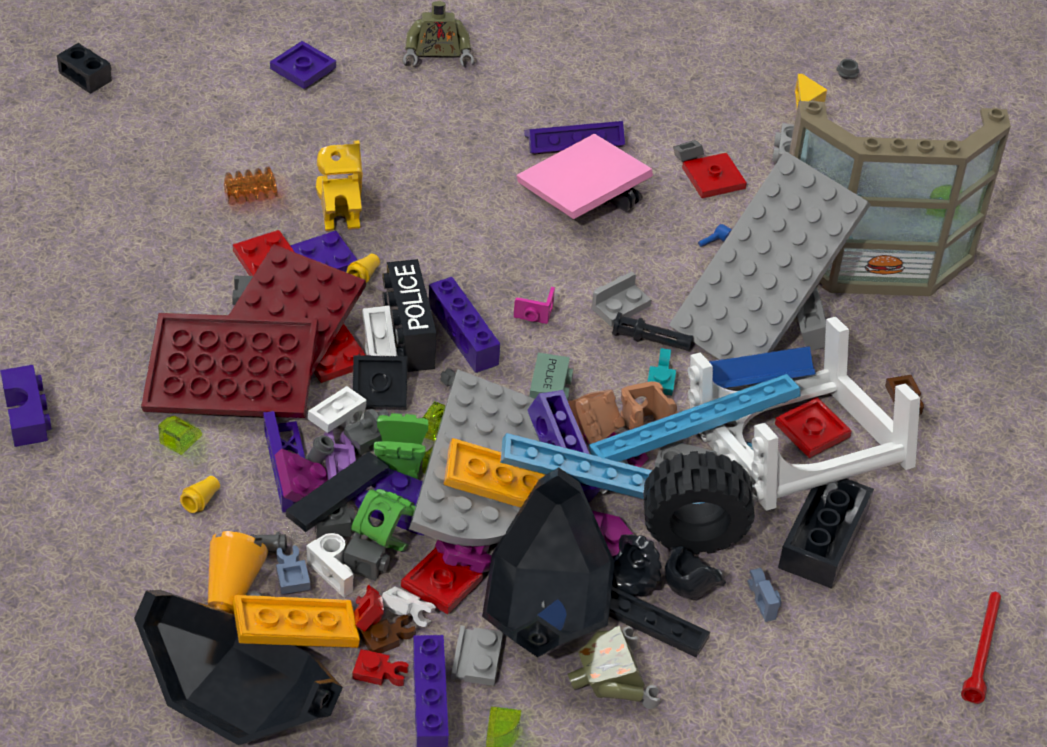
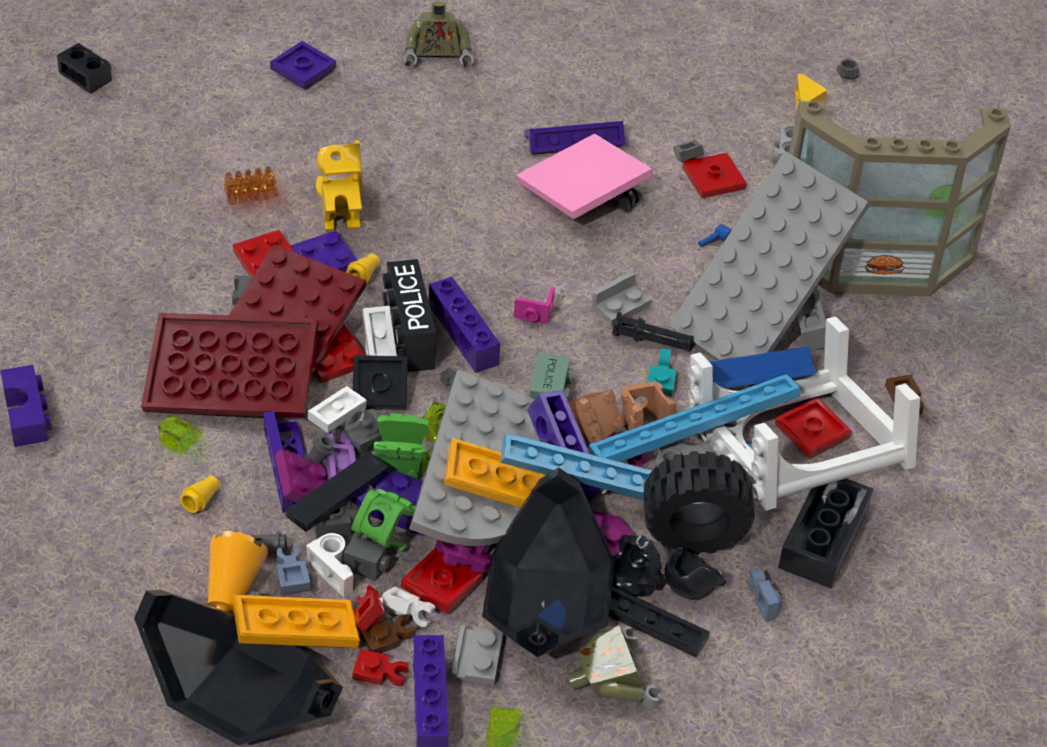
(974, 687): red piece -> none

